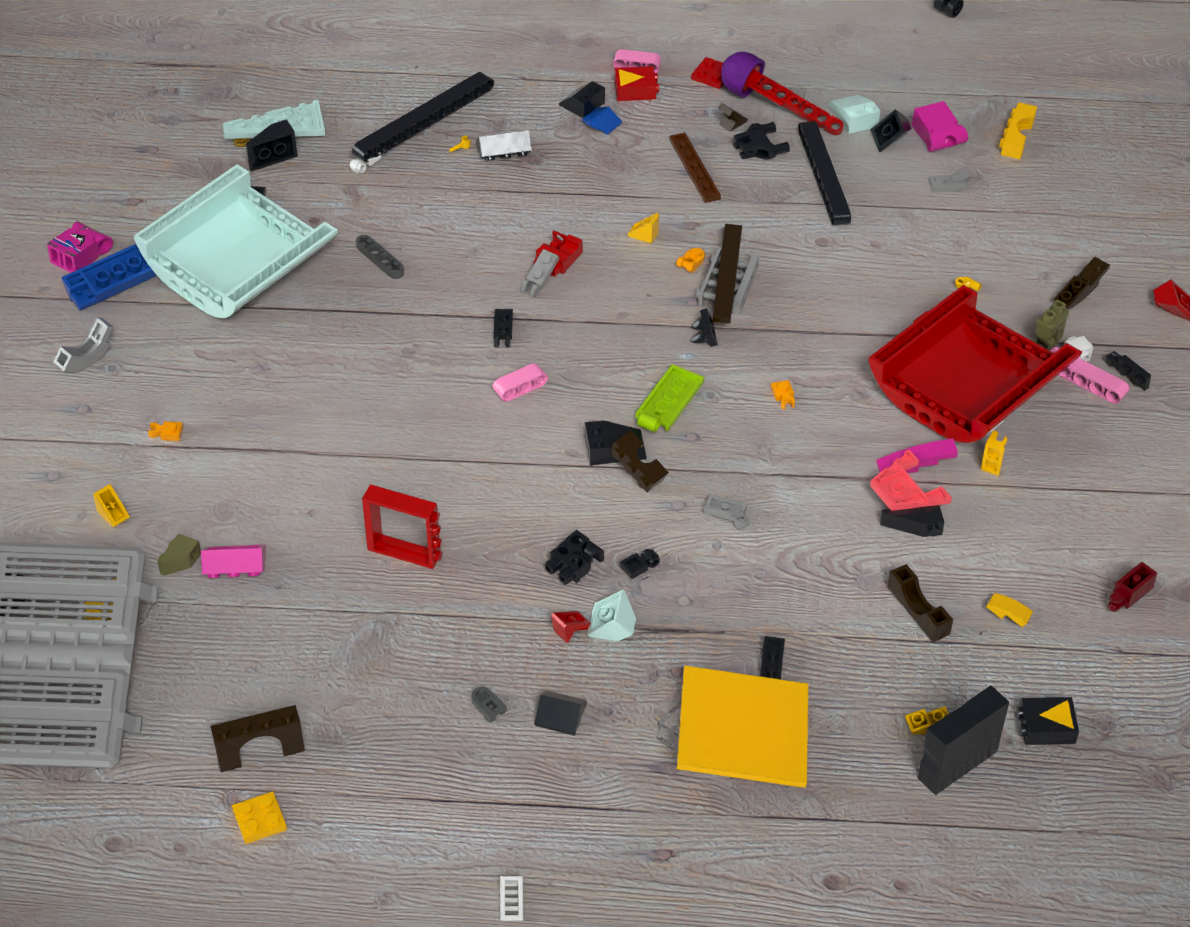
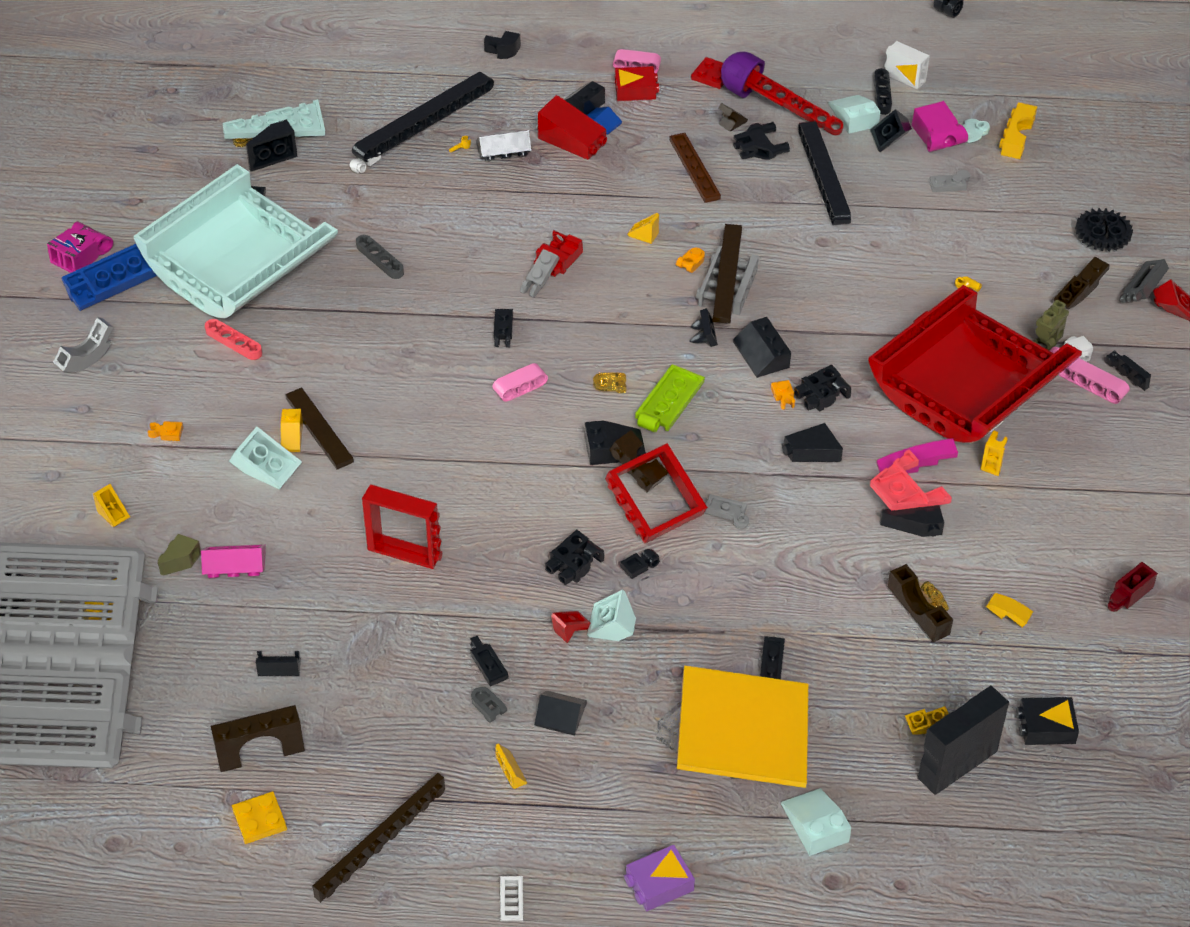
(216, 329): none -> coral beam
(265, 459): none -> light aqua slope
(278, 665): none -> black hinge
(291, 429): none -> yellow slope
(320, 429): none -> dark brown tile
(380, 836): none -> dark brown plate
(487, 662): none -> black hinge
(504, 47): none -> black brick
(509, 767): none -> yellow slope
(570, 129): none -> red slope
(610, 382): none -> clear yellow plate
(659, 878): none -> medium lavender brick
(679, 477): none -> red window
(763, 348): none -> black slope
(813, 445): none -> black slope
(817, 821): none -> light aqua slope
(822, 388): none -> black hips
(883, 91): none -> black beam
(907, 64): none -> white brick
(935, 595): none -> clear yellow plate
(976, 129): none -> light aqua plate
(1116, 228): none -> black gear
(1145, 281): none -> dark grey hinge

